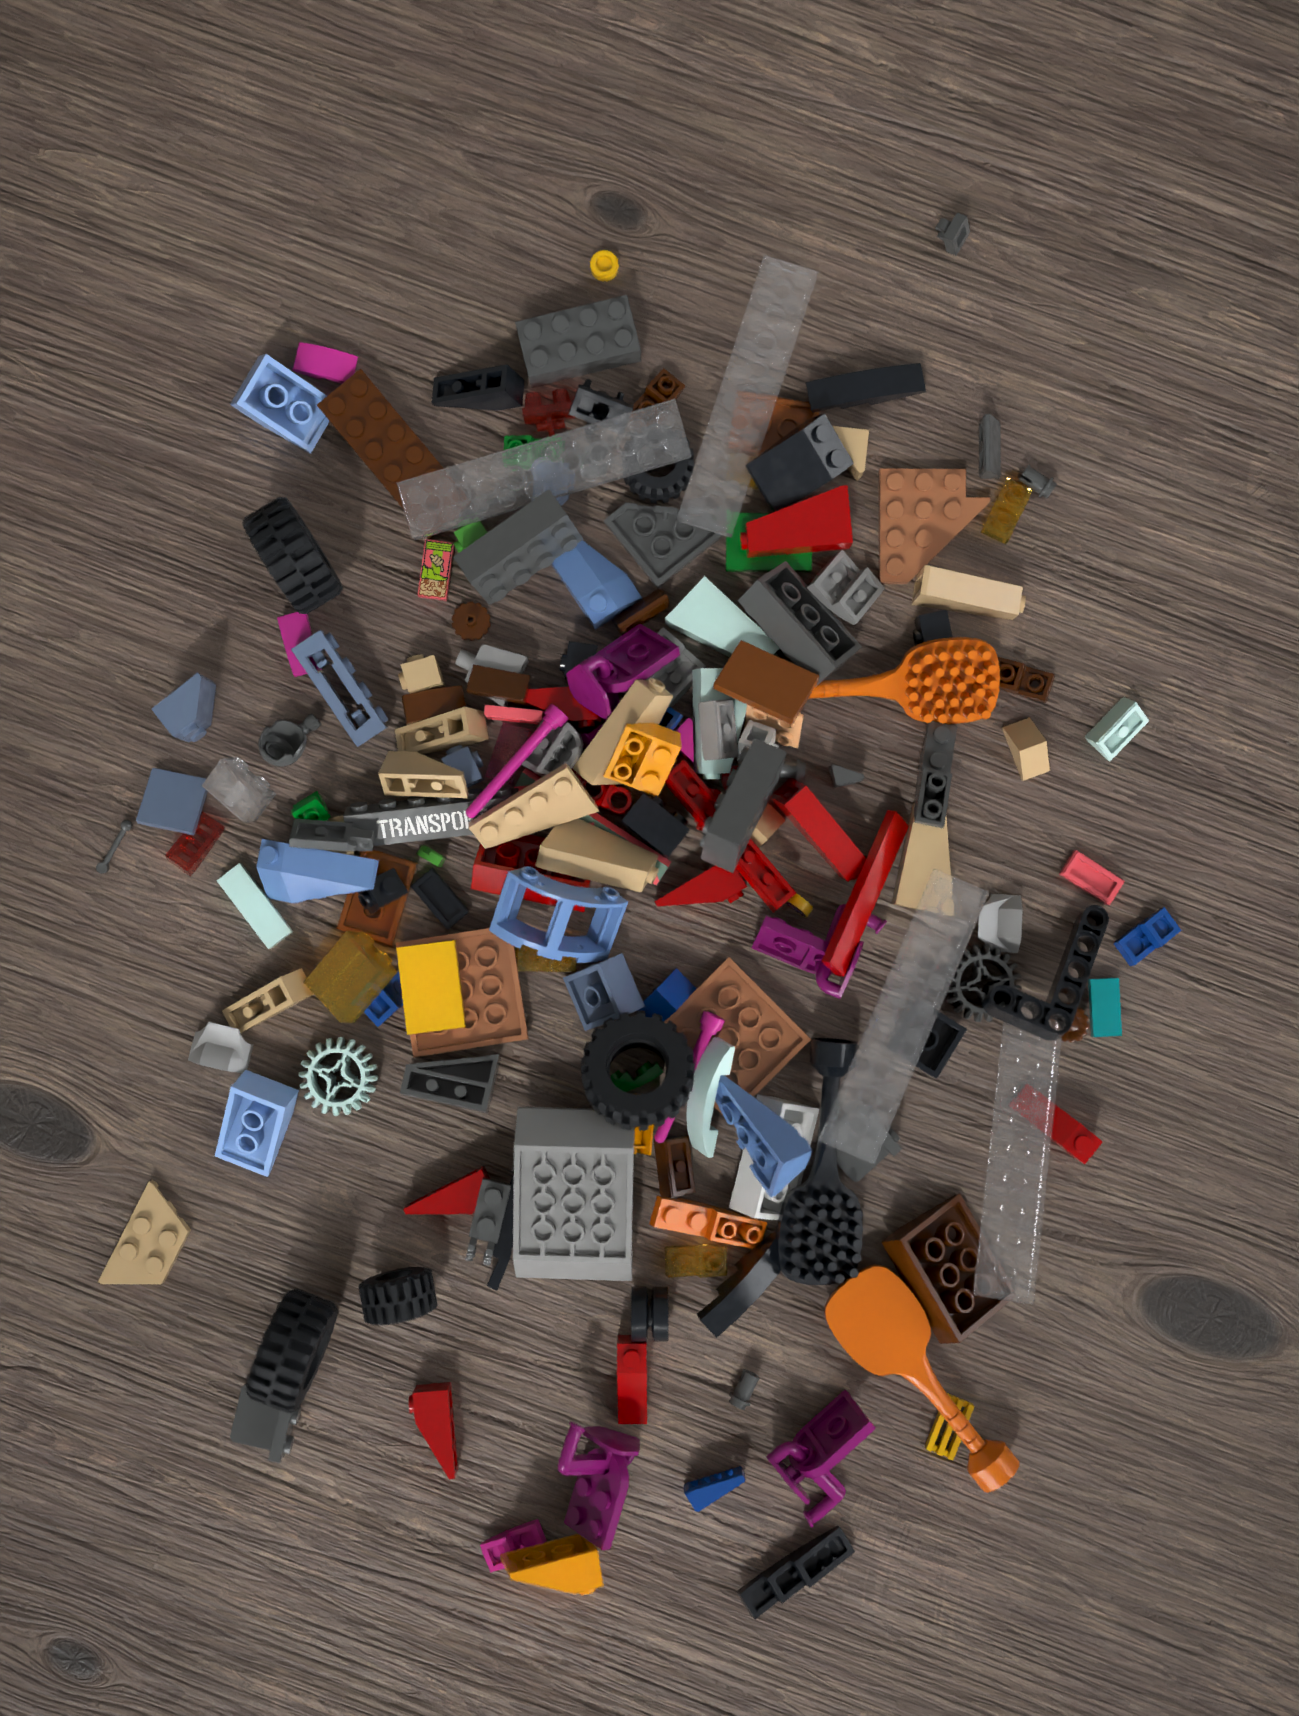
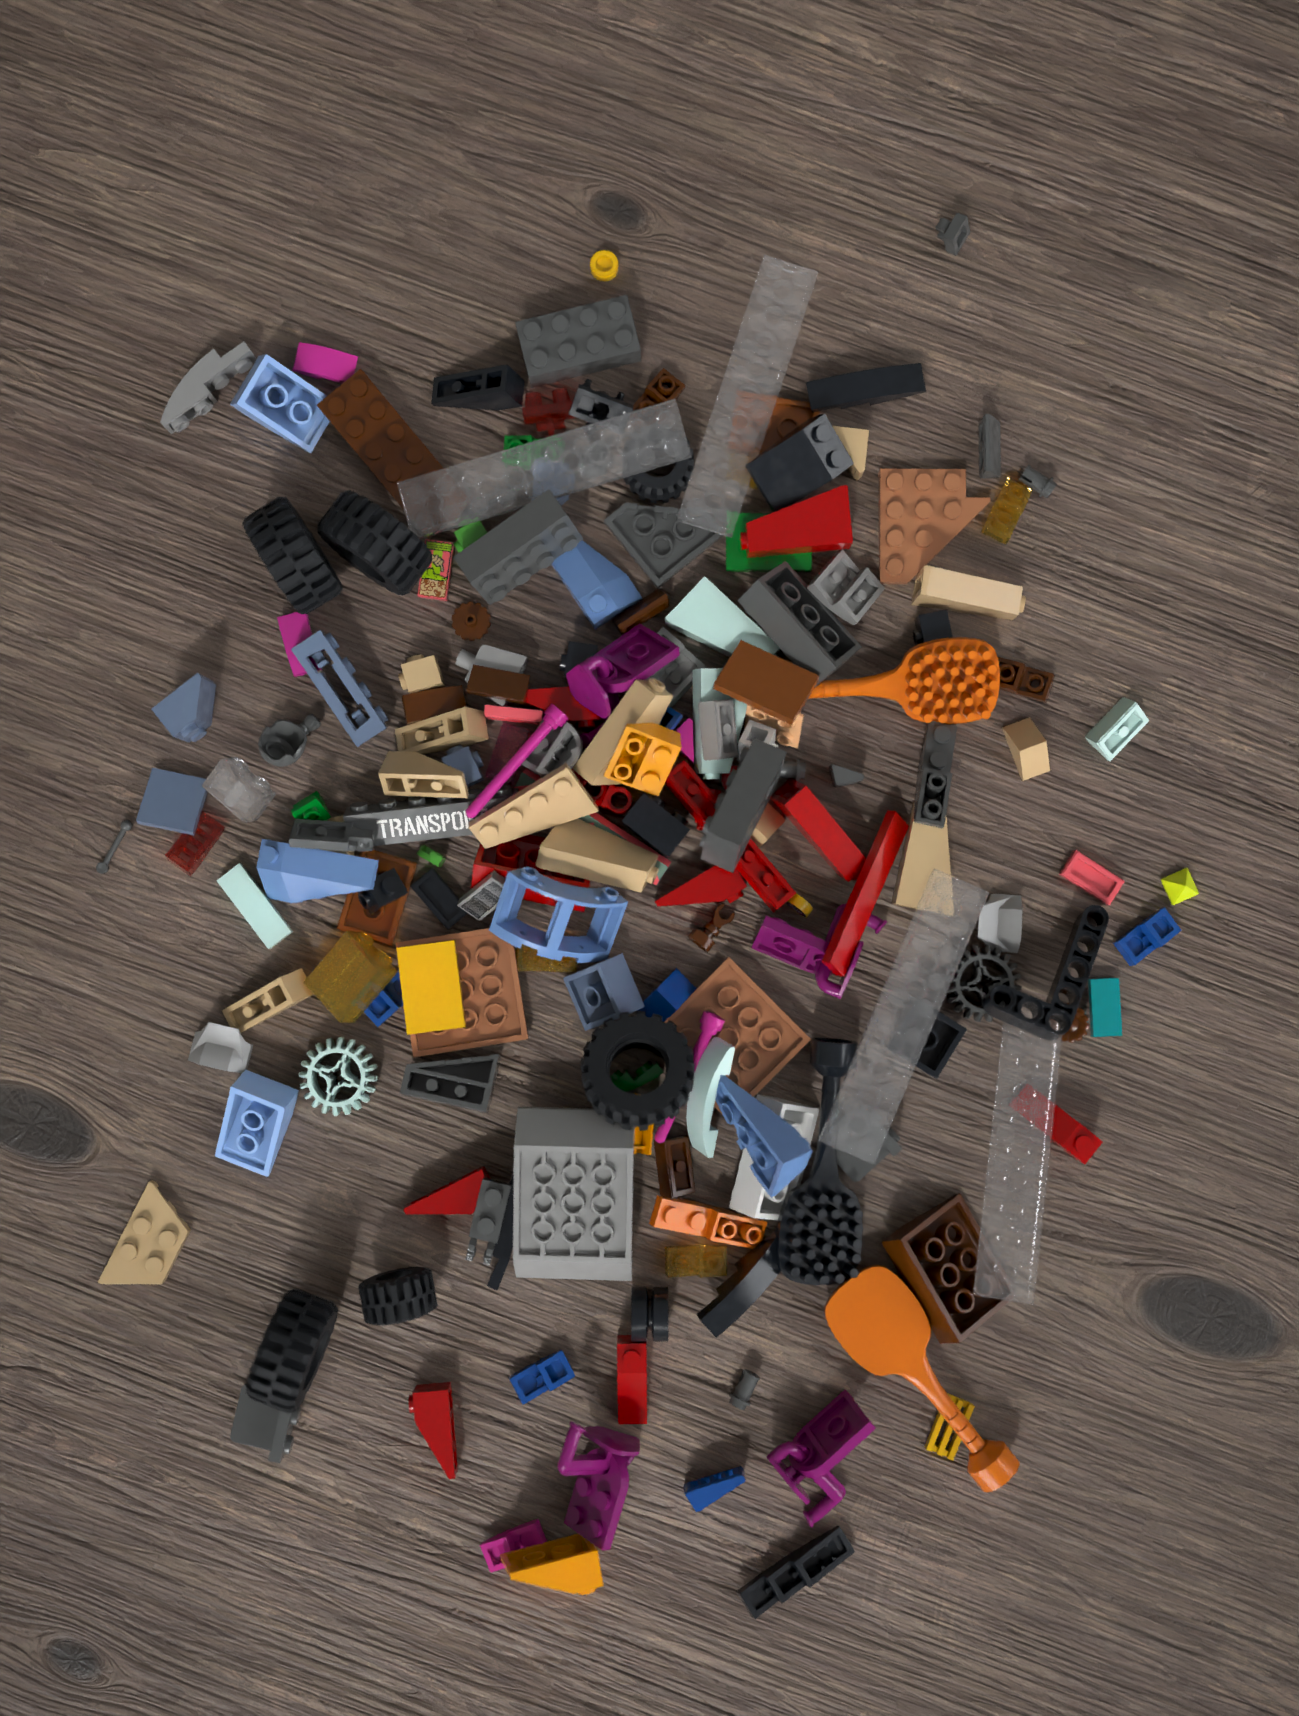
(194, 391): none -> light grey slope
(374, 542): none -> black tyre
(483, 896): none -> tile
(541, 1376): none -> blue slope
(704, 939): none -> reddish brown piece
(1179, 886): none -> neon yellow slope

